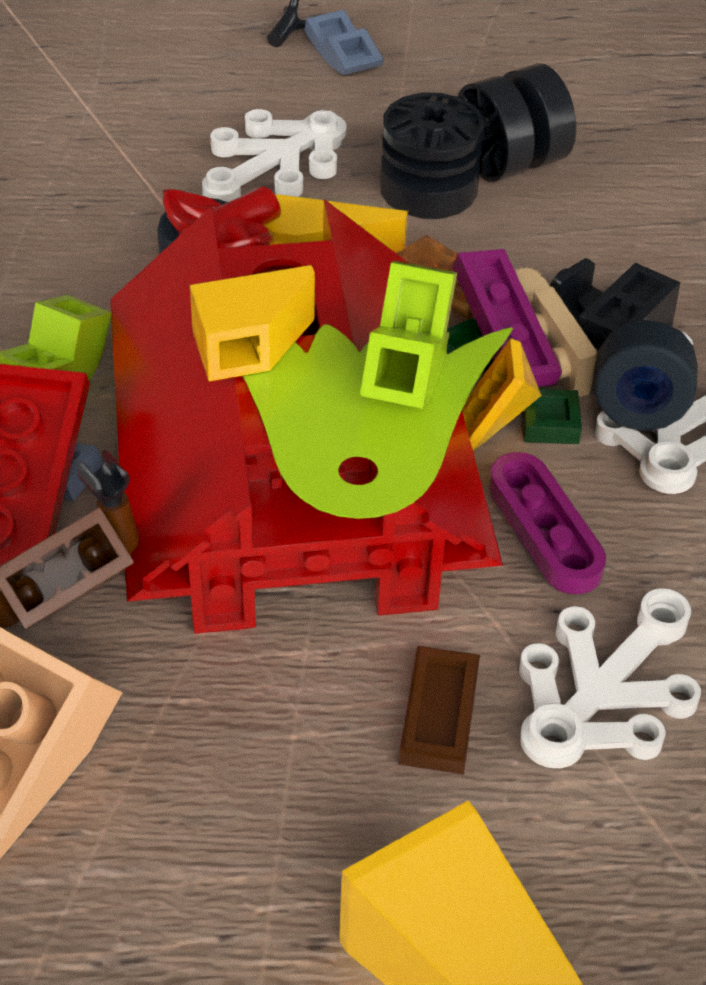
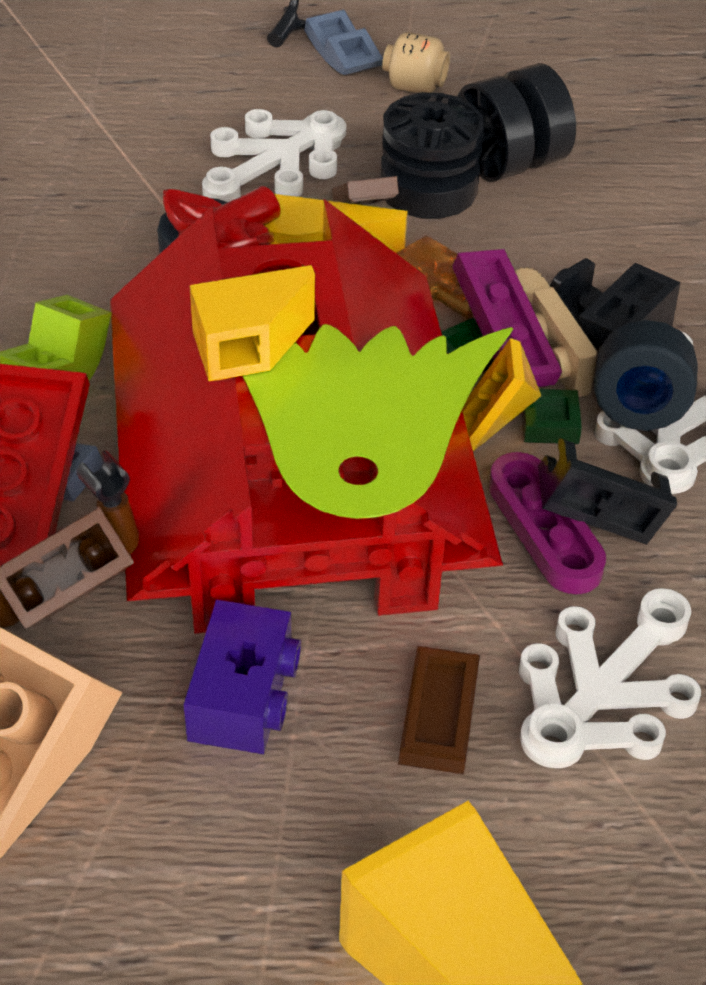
(240, 677): none -> dark purple brick
(366, 191): none -> tile
(412, 338): lime brick -> none
(416, 63): none -> tan head
(603, 496): none -> black hinge

